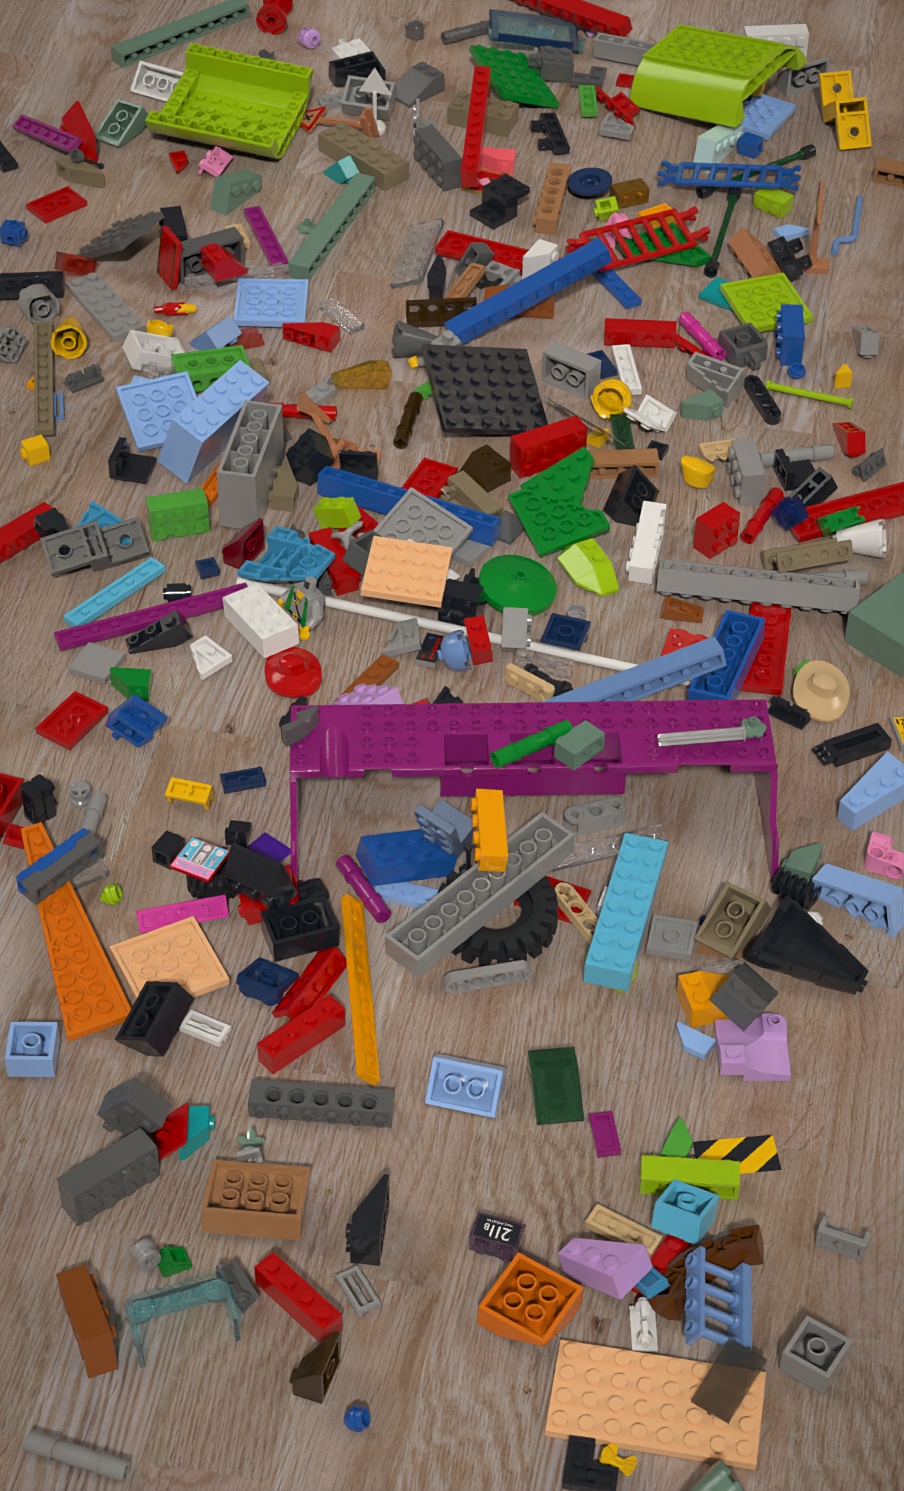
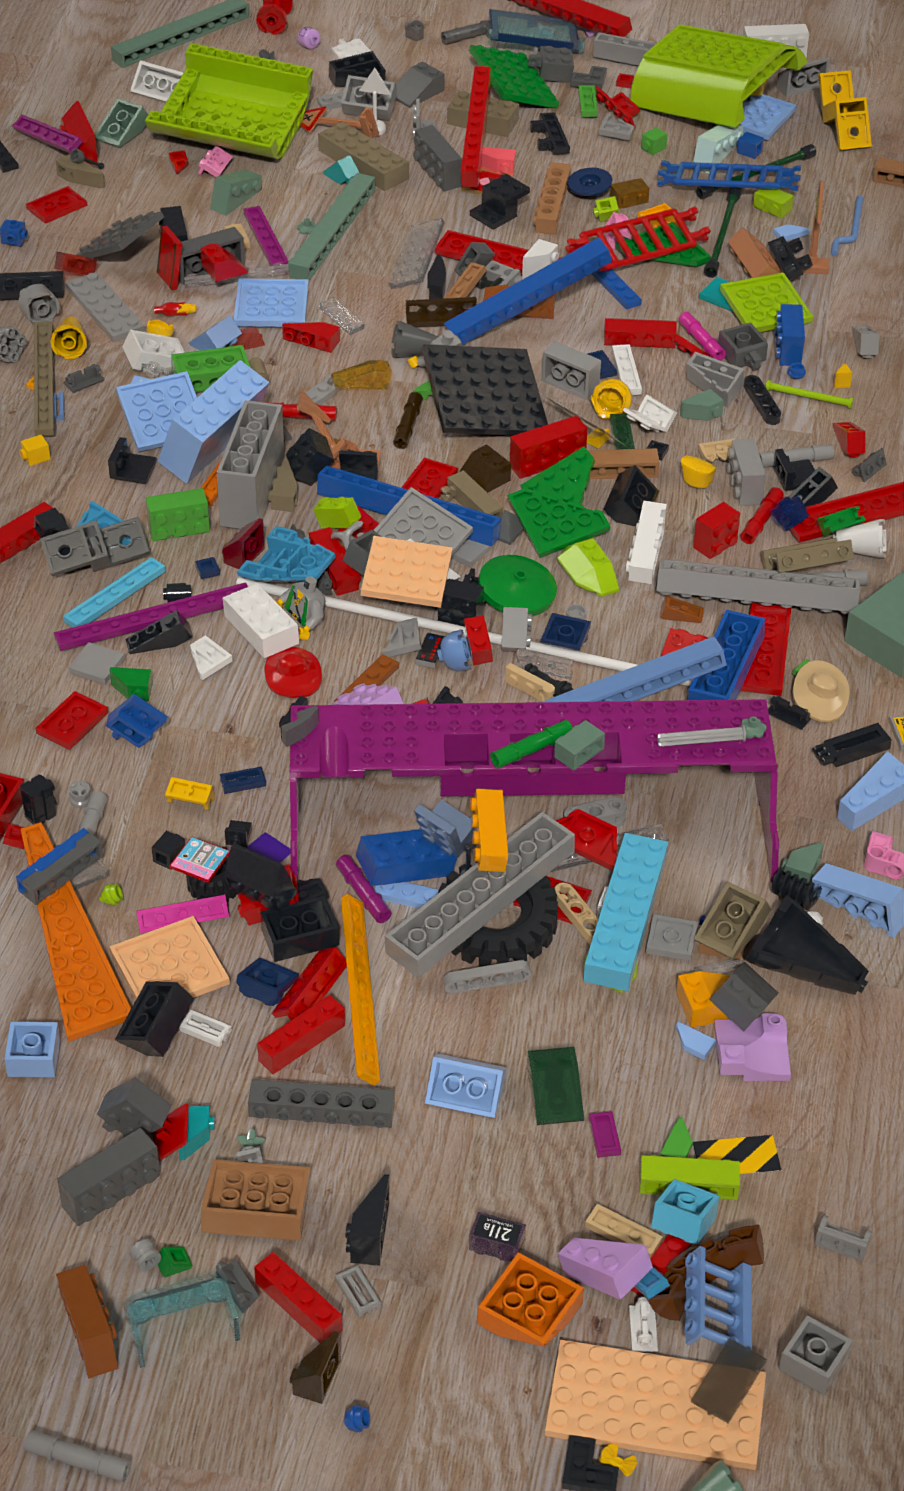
(593, 837): none -> red wing
(654, 141): none -> bright green brick

